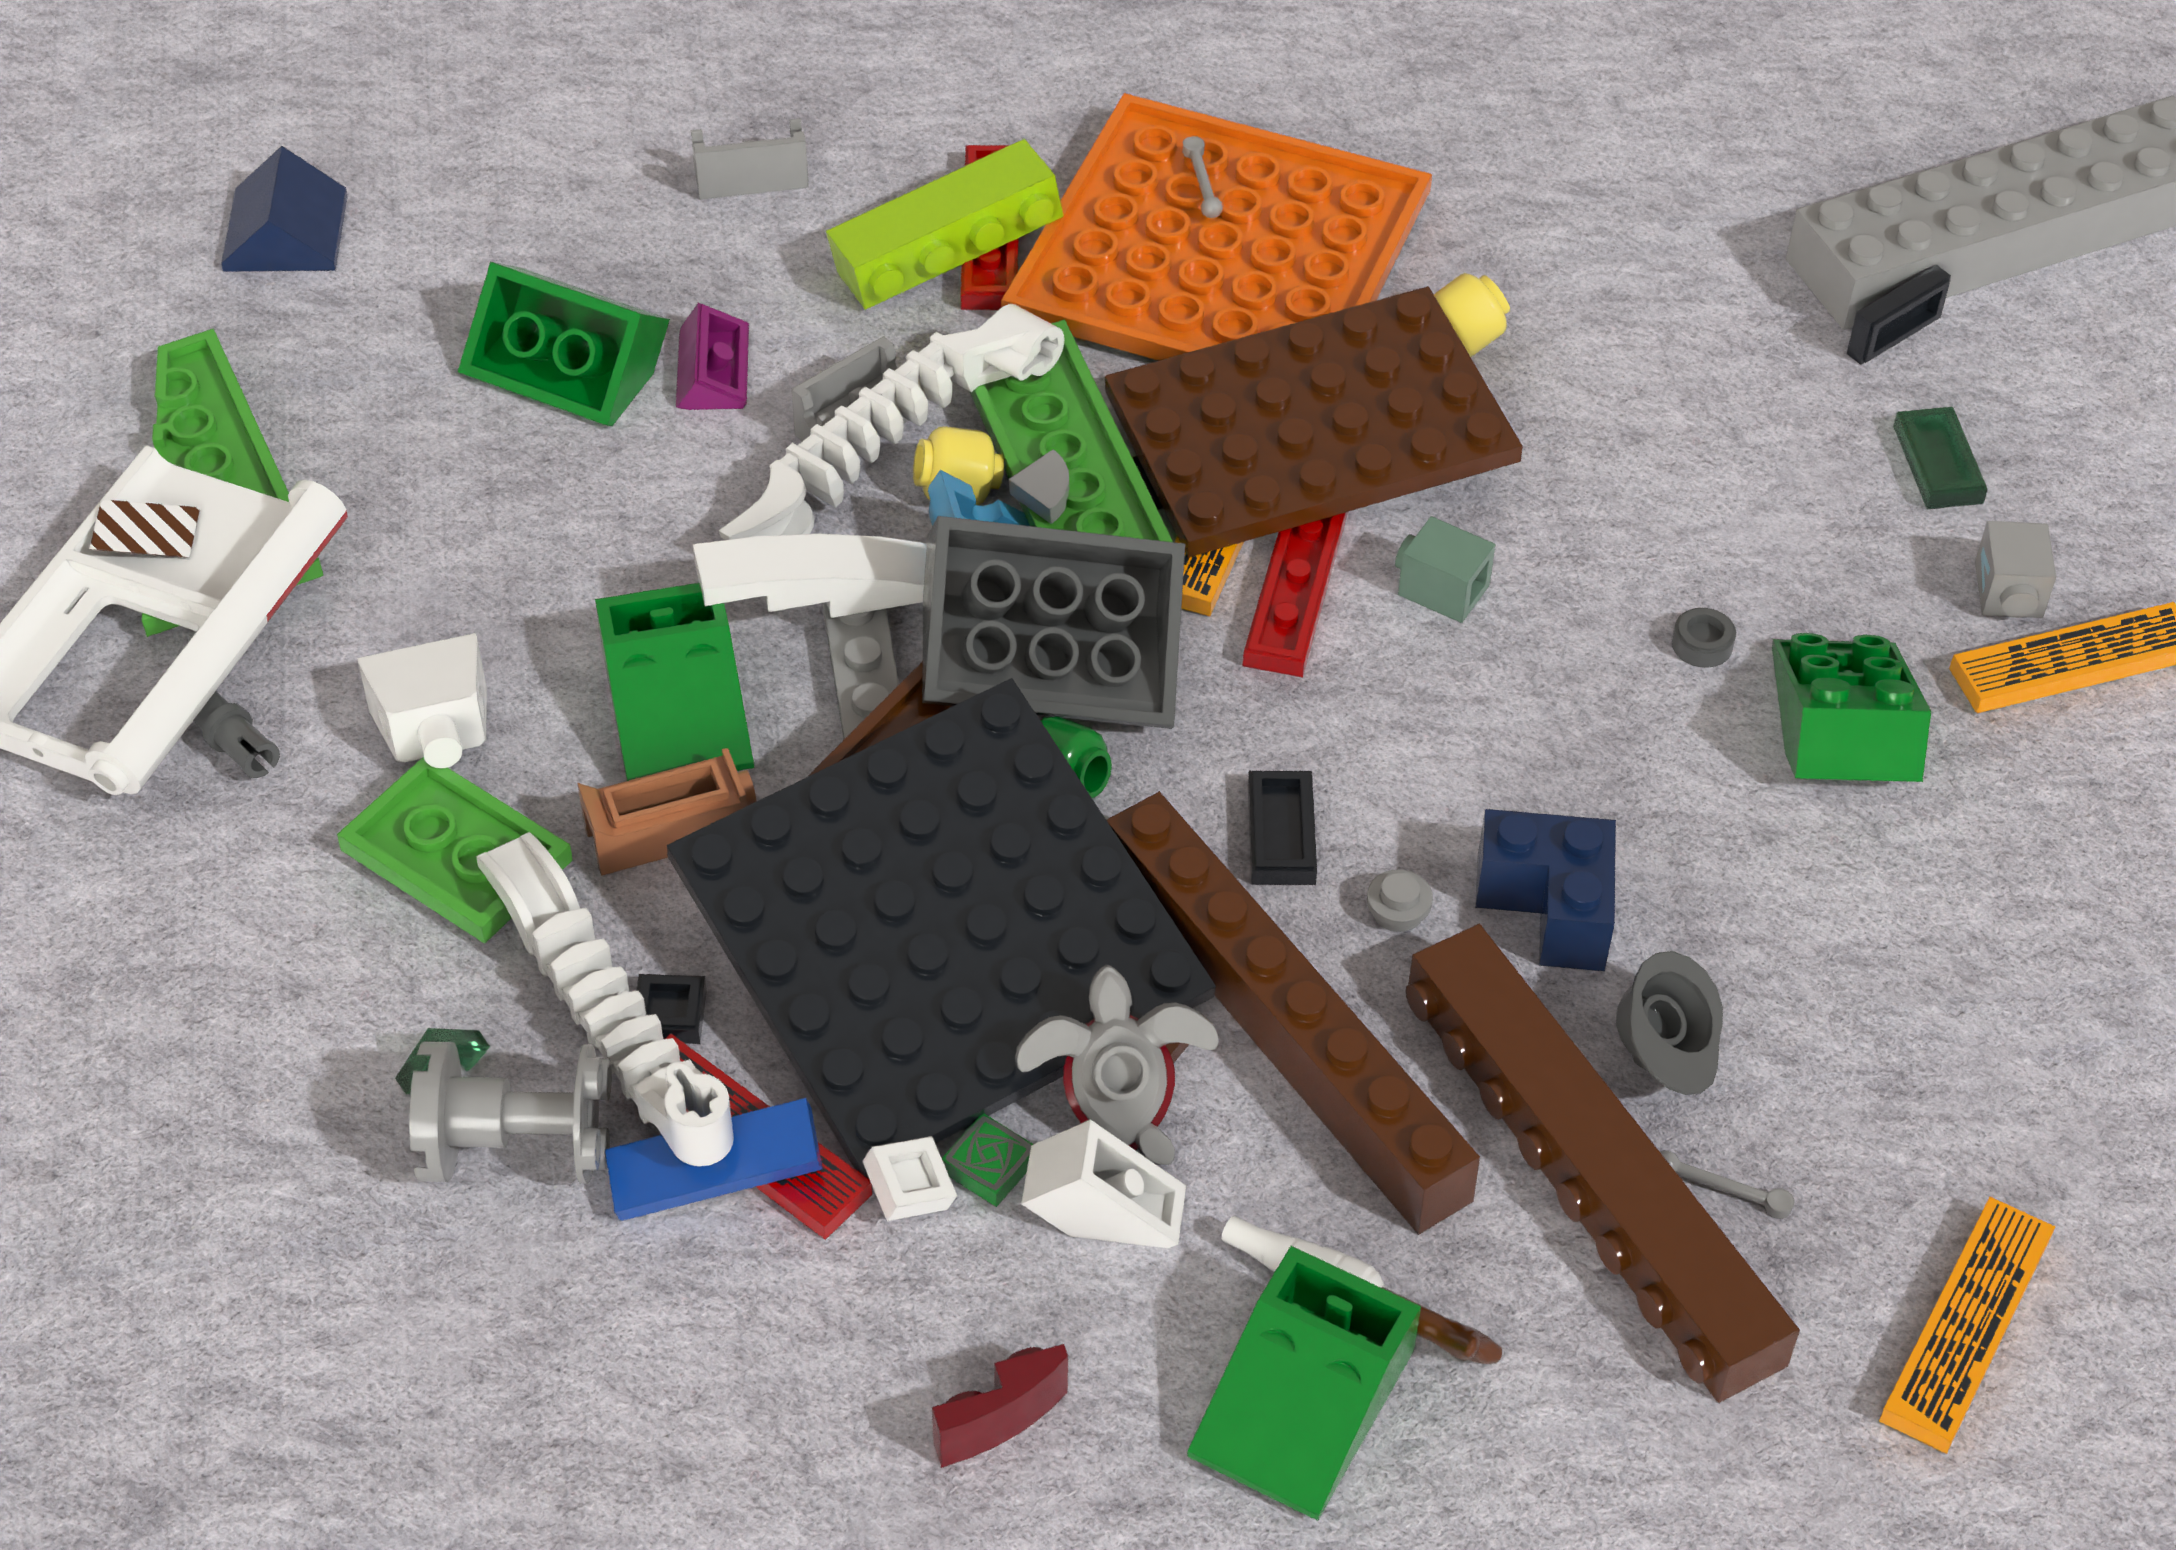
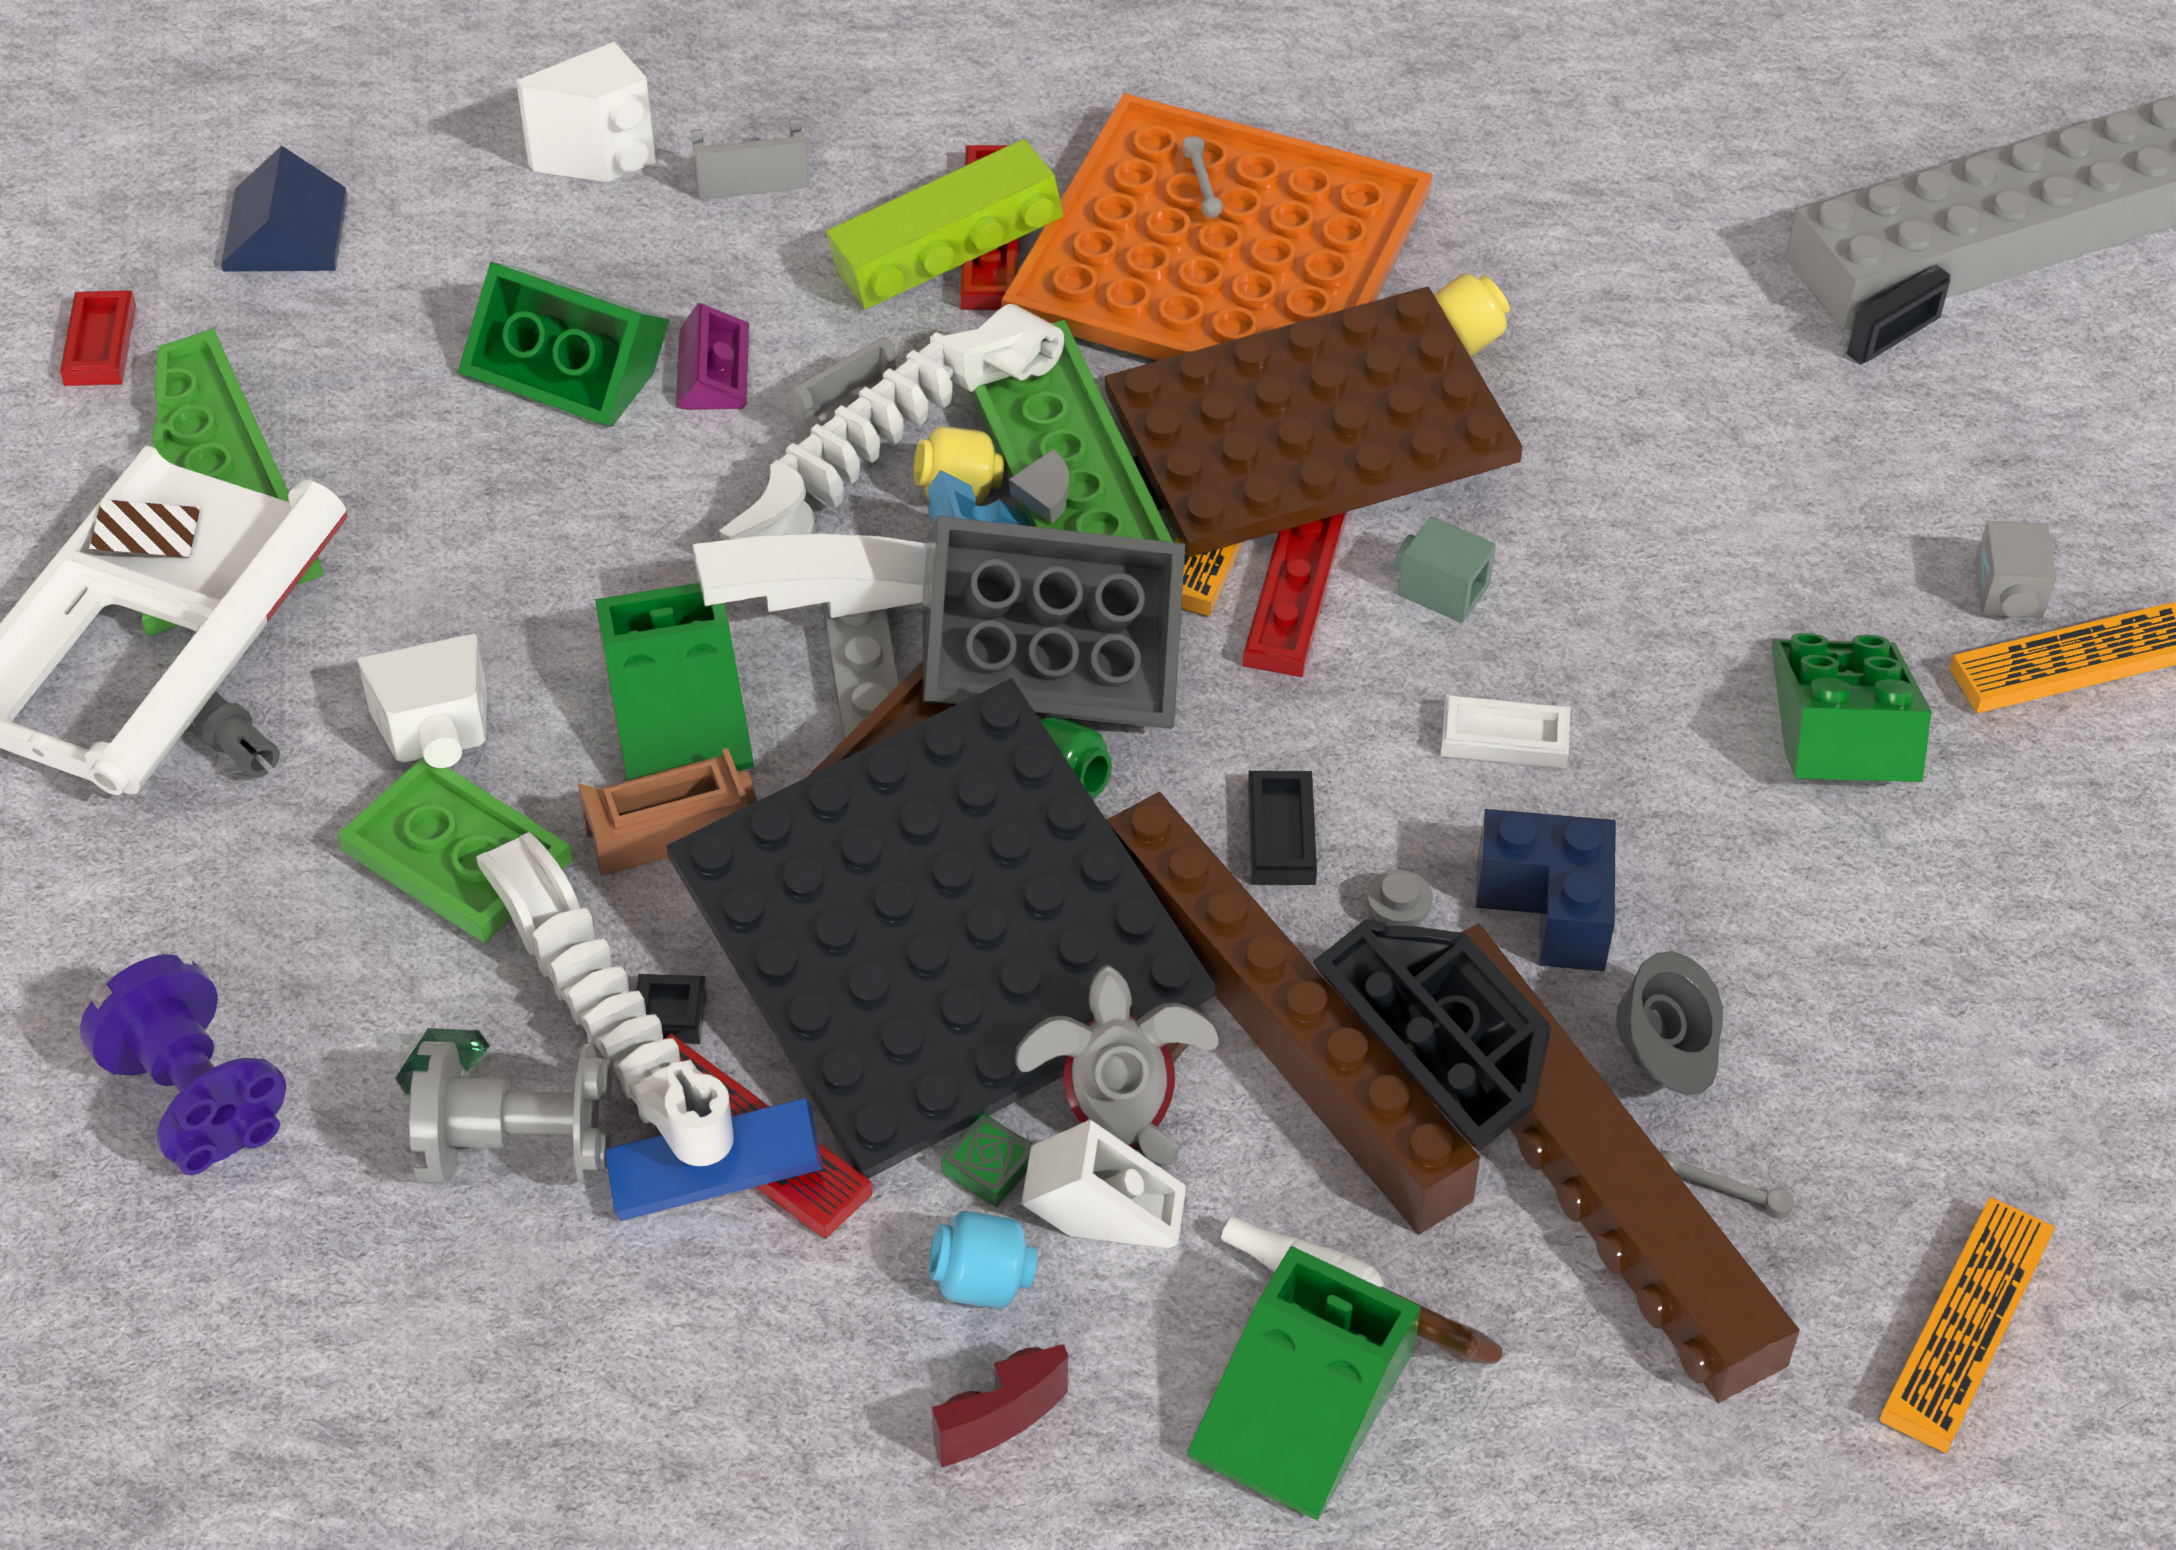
(98, 338): none -> red tile
(158, 1027): none -> dark purple piece
(588, 117): none -> white slope
(909, 1178): white plate -> none
(981, 1259): none -> medium azure head
(1444, 1020): none -> black wedge
(1505, 731): none -> white tile
(1703, 637): dark grey tile -> none
(1940, 458): clear green tile -> none

